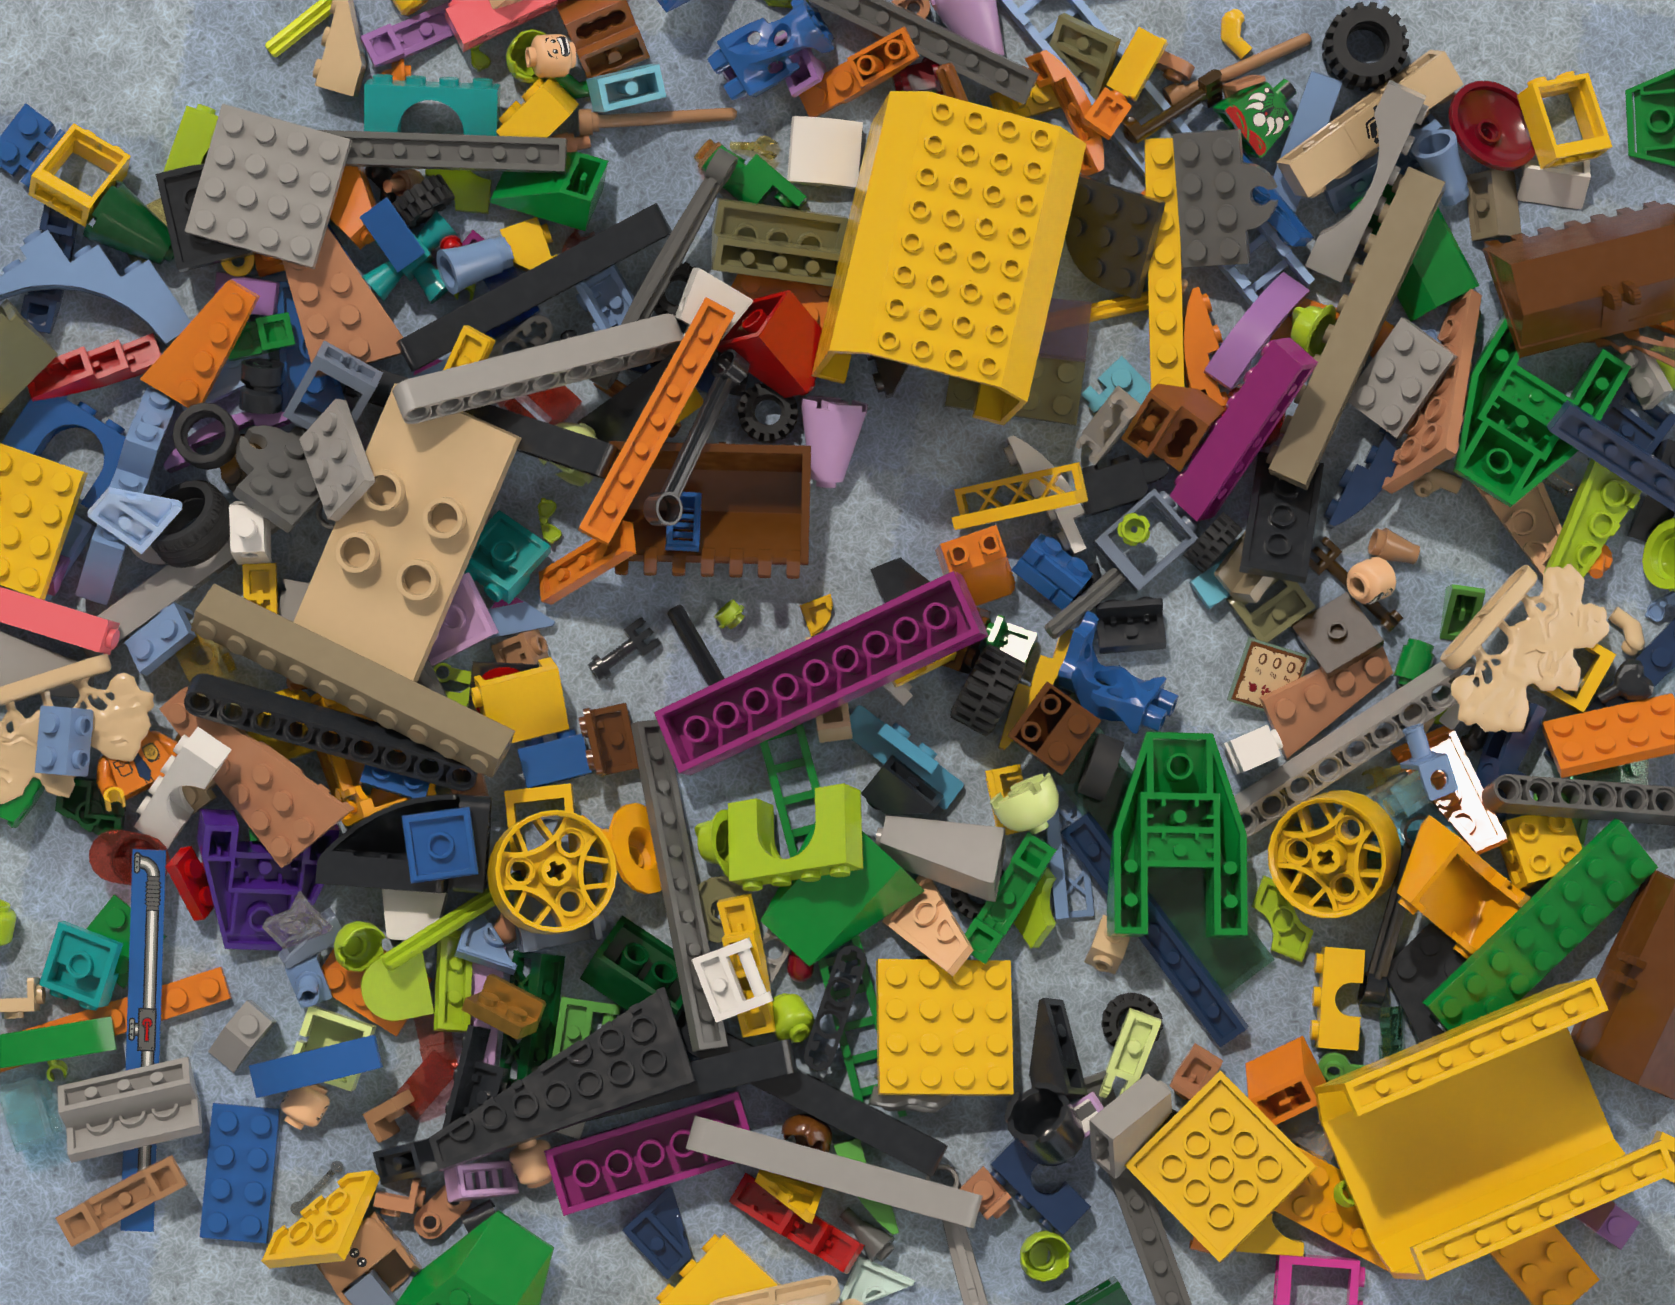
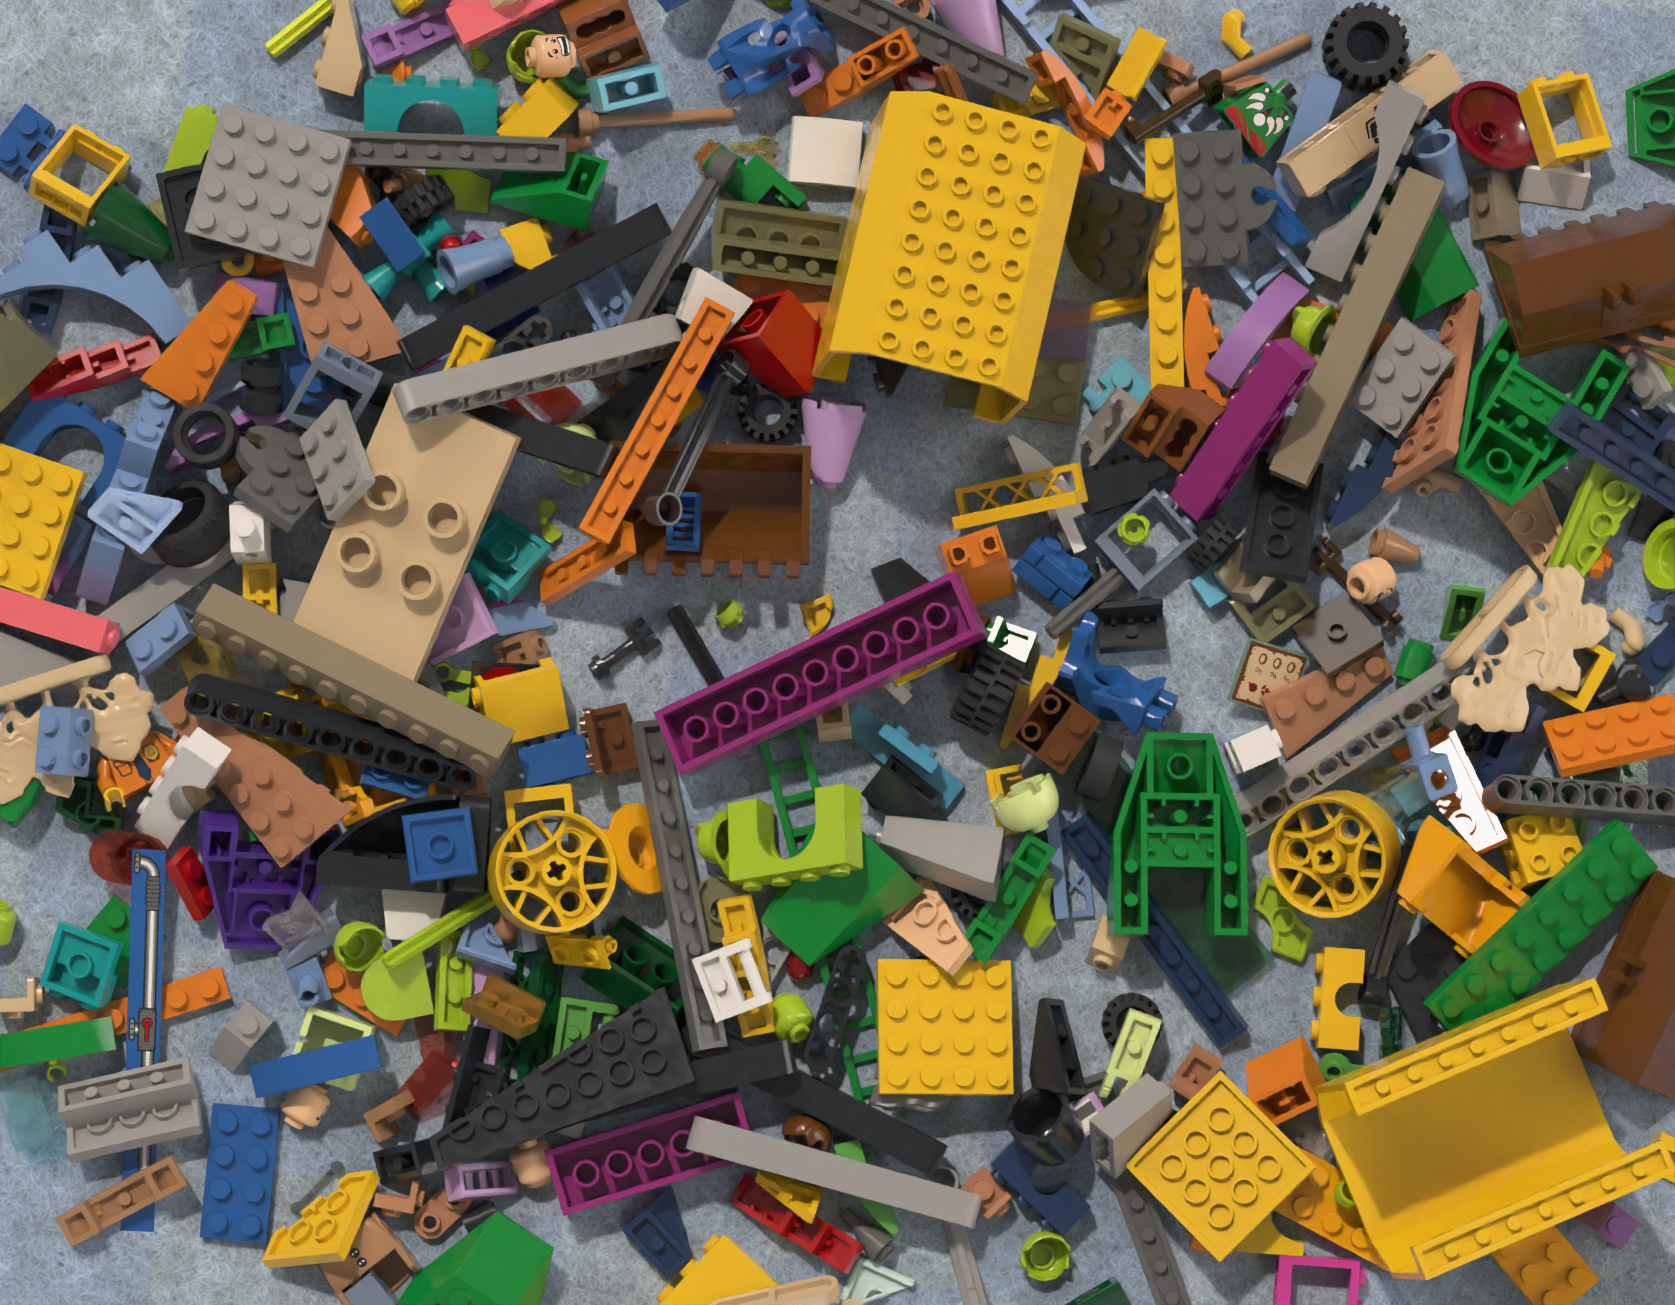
(580, 951): none -> yellow hinge

